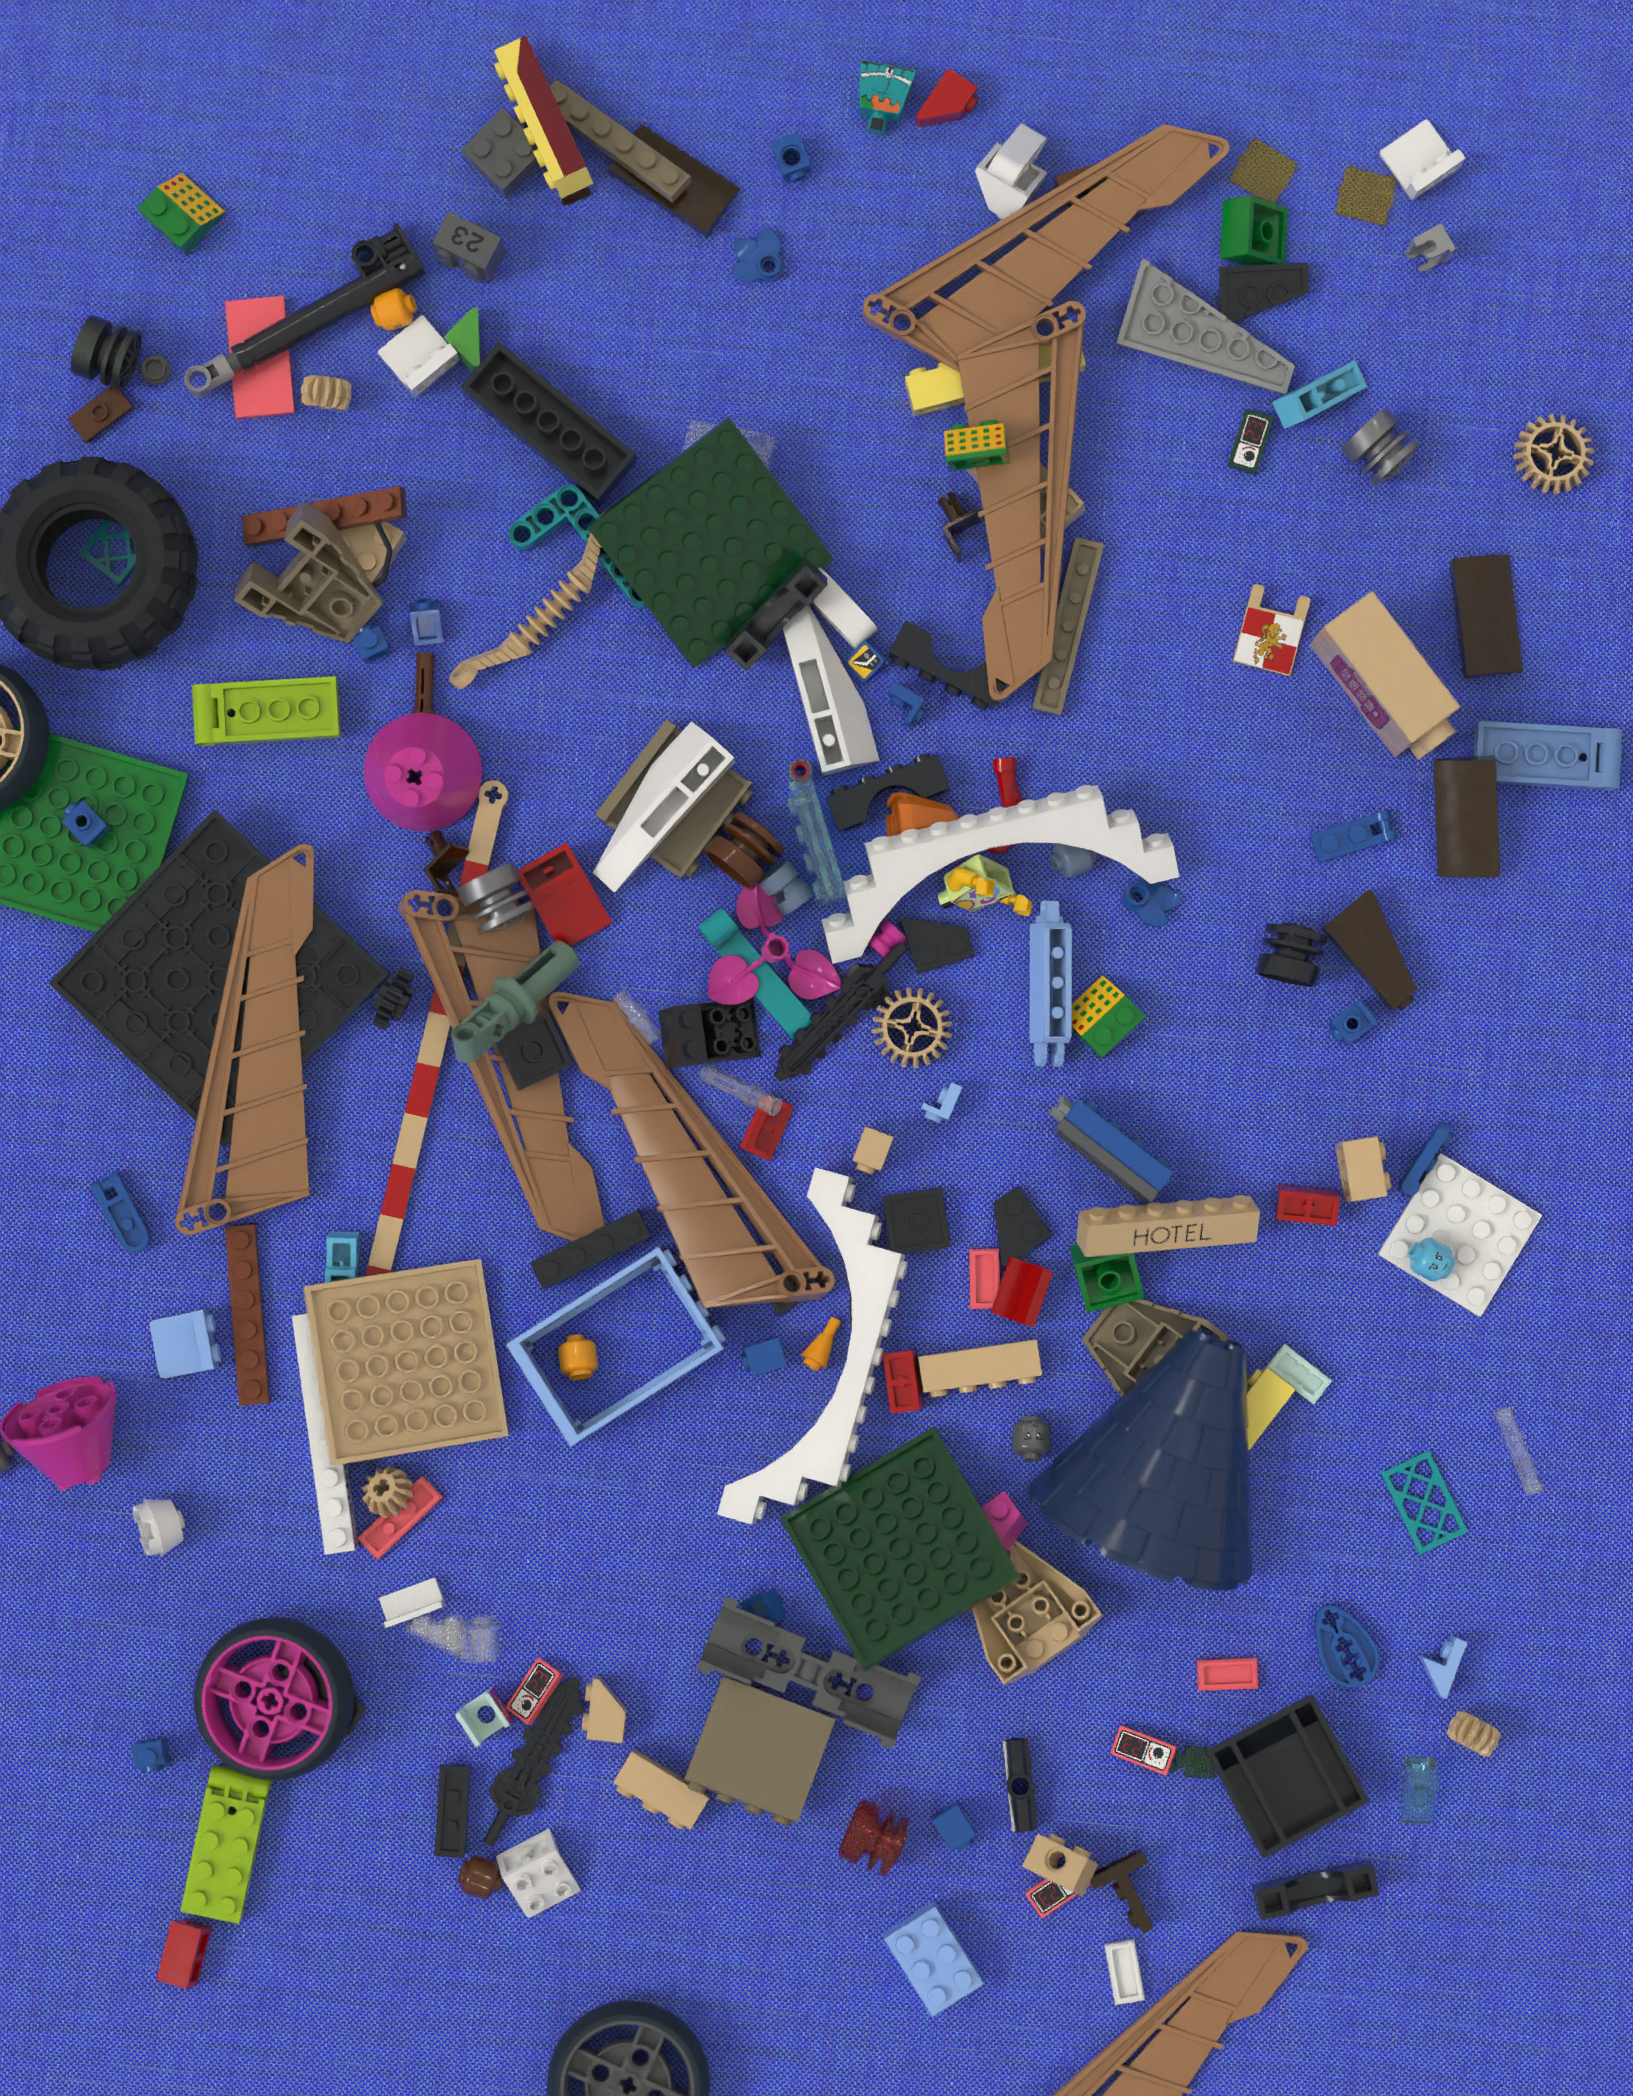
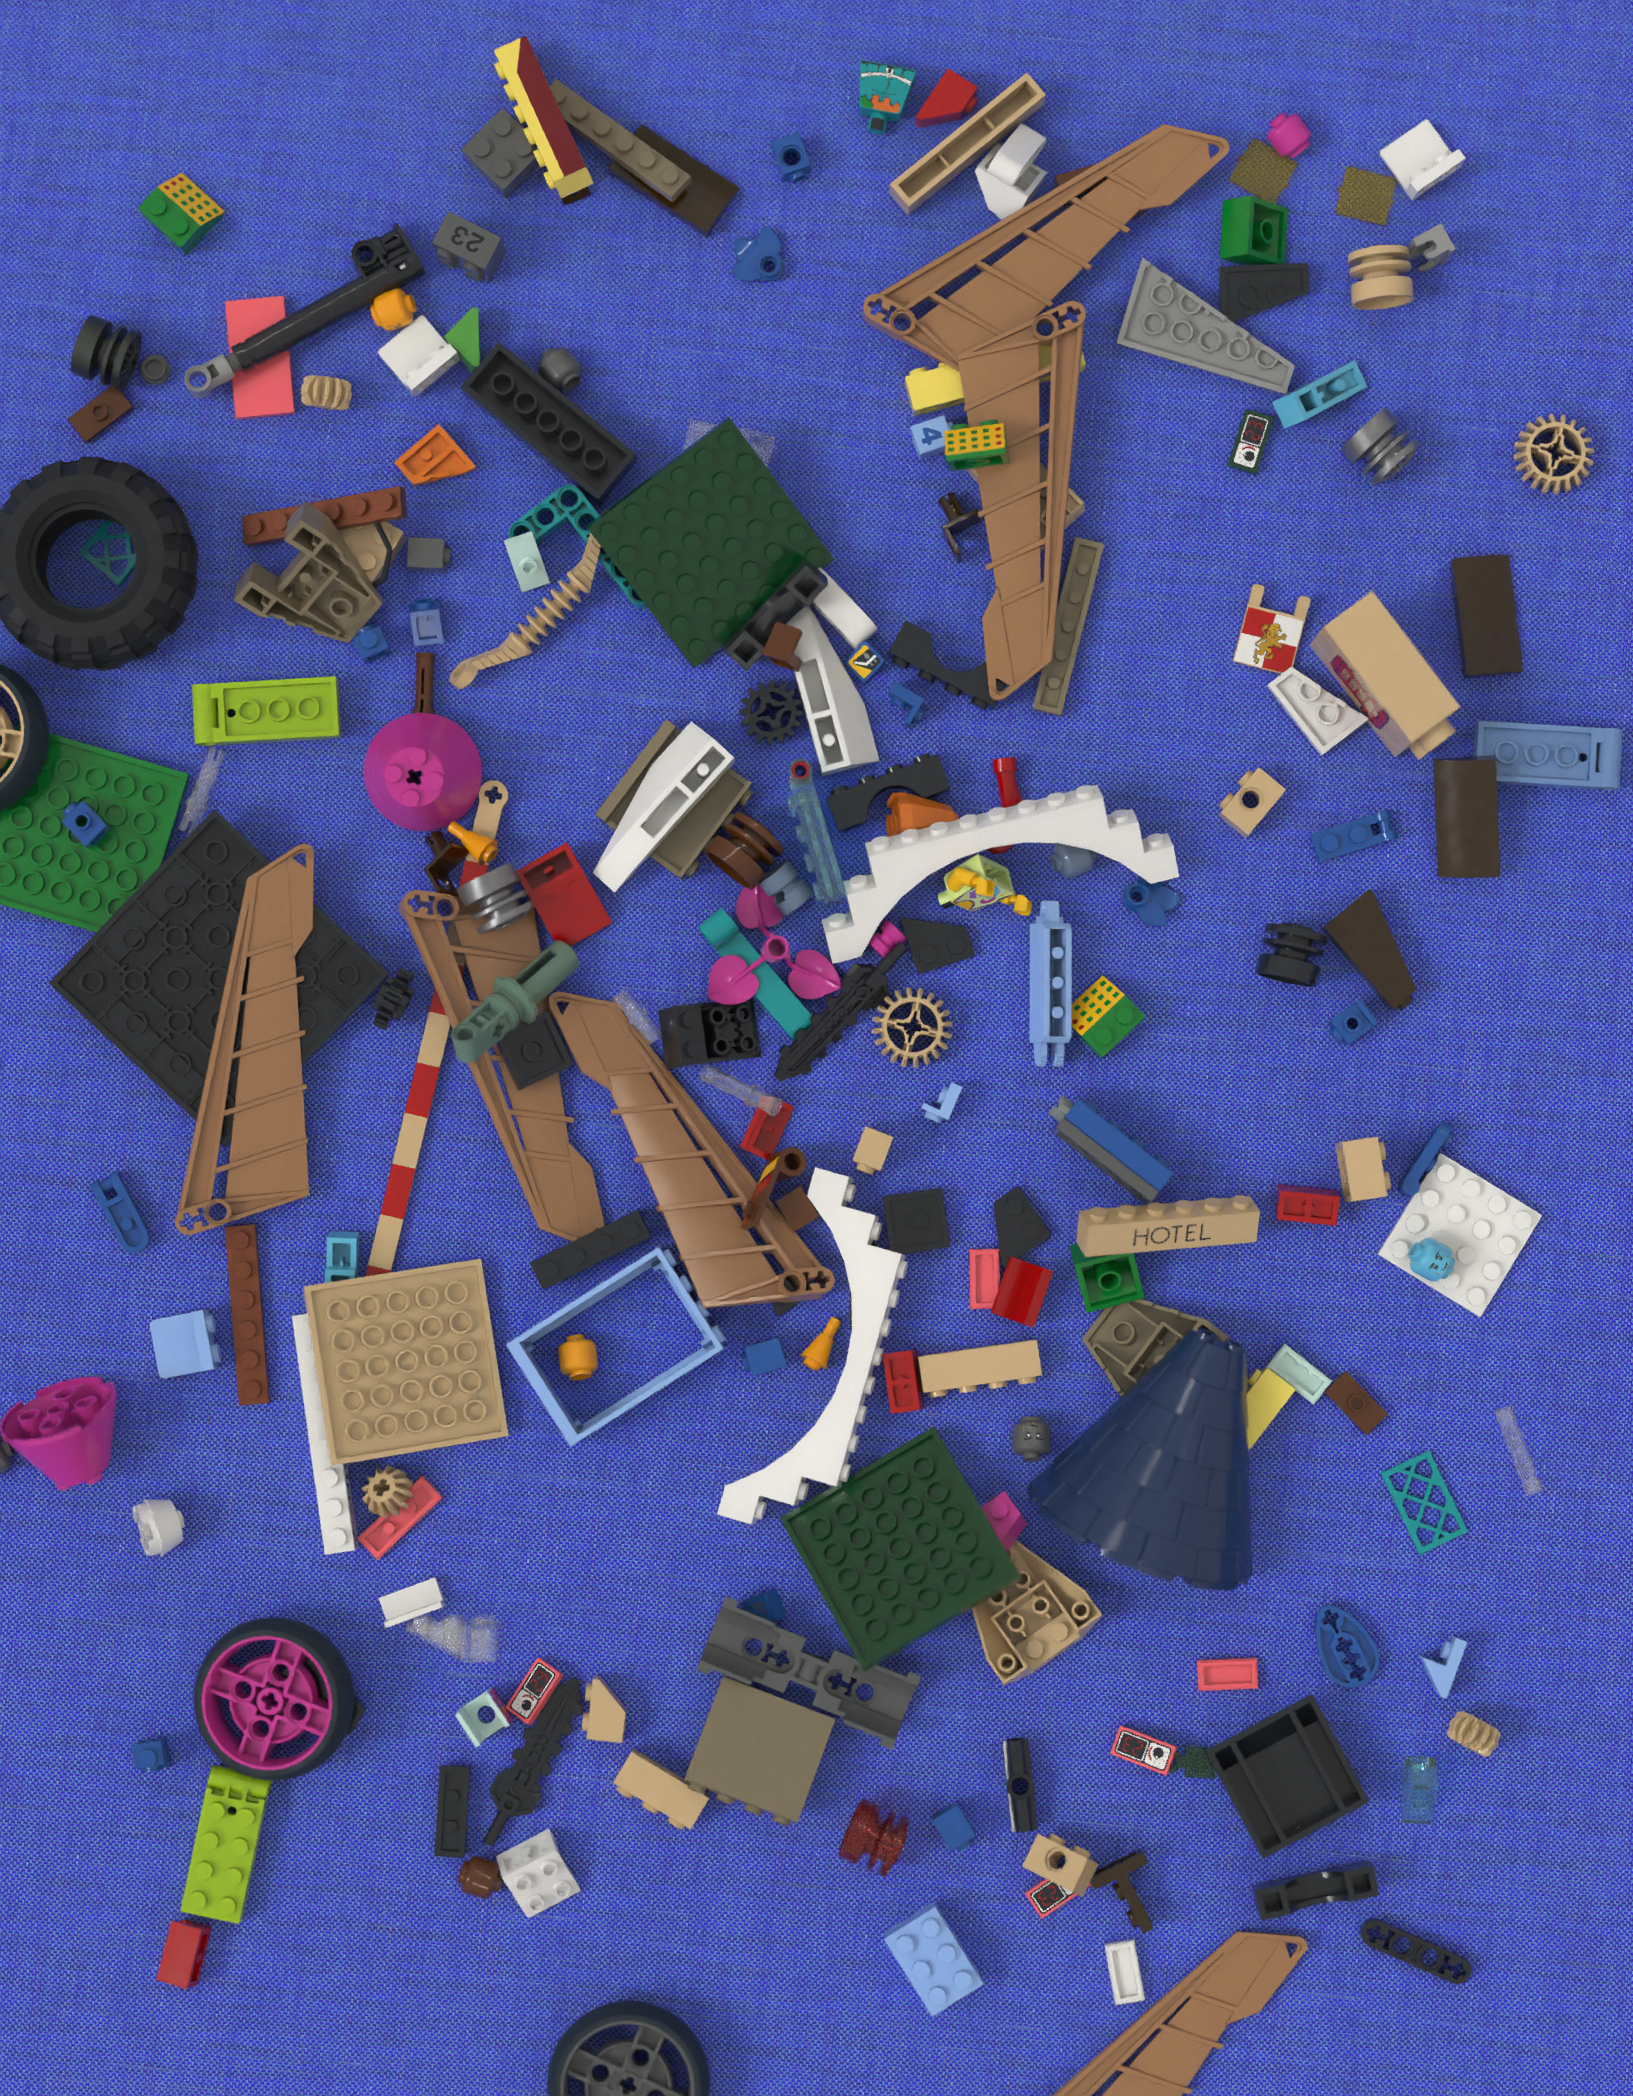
(201, 792): none -> clear pin
(428, 555): none -> dark grey brick
(434, 459): none -> orange wing
(479, 846): none -> light orange cone
(526, 561): none -> light aqua plate
(560, 369): none -> dark grey head
(766, 701): none -> black gear
(780, 1168): none -> reddish brown door
(782, 645): none -> reddish brown panel
(797, 1208): none -> reddish brown panel
(929, 436): none -> light blue brick
(967, 143): none -> tan brick
(1263, 788): none -> tan brick
(1289, 135): none -> dark pink head
(1315, 711): none -> white wing
(1355, 1402): none -> reddish brown plate
(1379, 275): none -> tan wheel
(1416, 1948): none -> black beam

